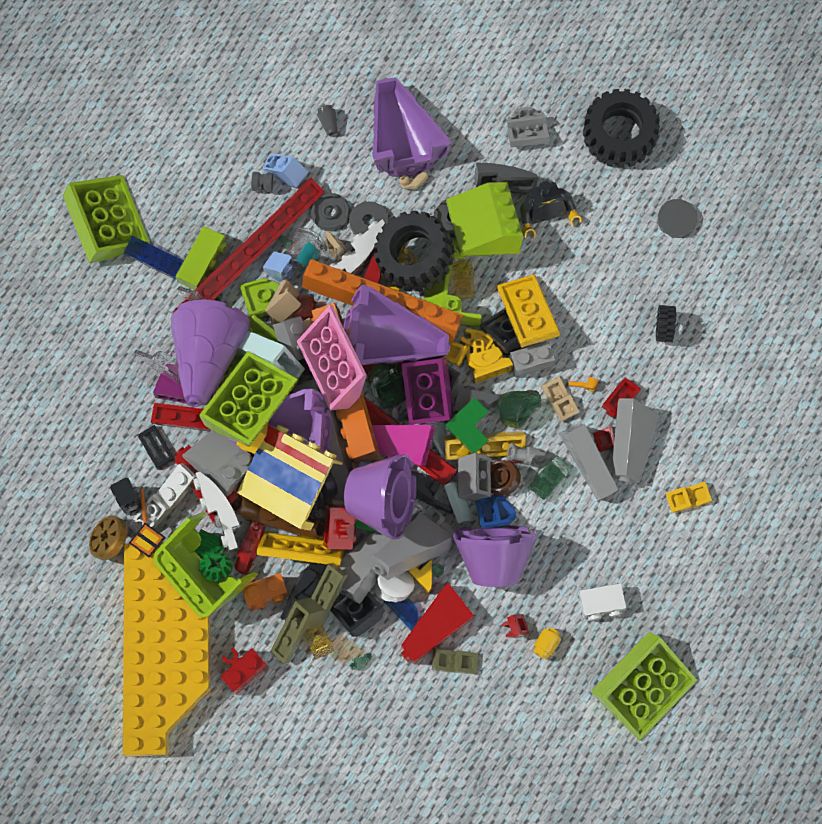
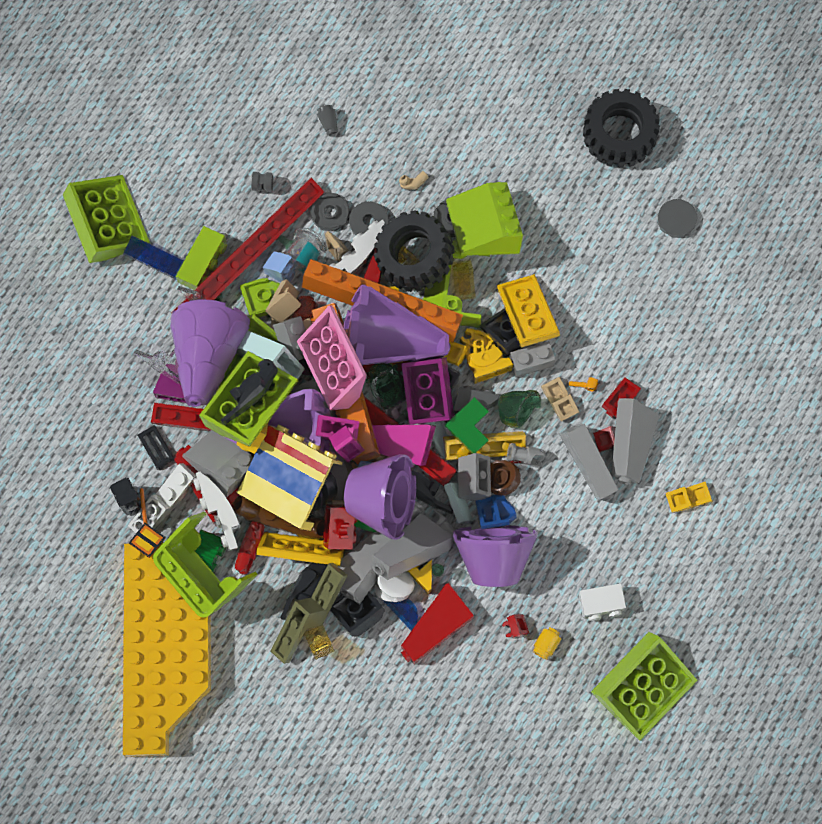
(108, 537): pearl gold wheel -> none
(215, 573): green gear -> none
(242, 670): red brick -> none
(252, 389): none -> black animal
(265, 591): orange brick -> none
(285, 169): light blue slope -> none
(330, 425): none -> dark pink slope
(346, 444): none -> dark pink slope
(359, 662): clear green piece -> none
(404, 132): medium lavender cone -> none
(455, 661): olive slope -> none
(516, 178): dark grey slope -> none
(527, 128): light grey slope -> none
(544, 204): black torso -> none
(550, 477): clear green slope -> none
(665, 323): black tyre -> none

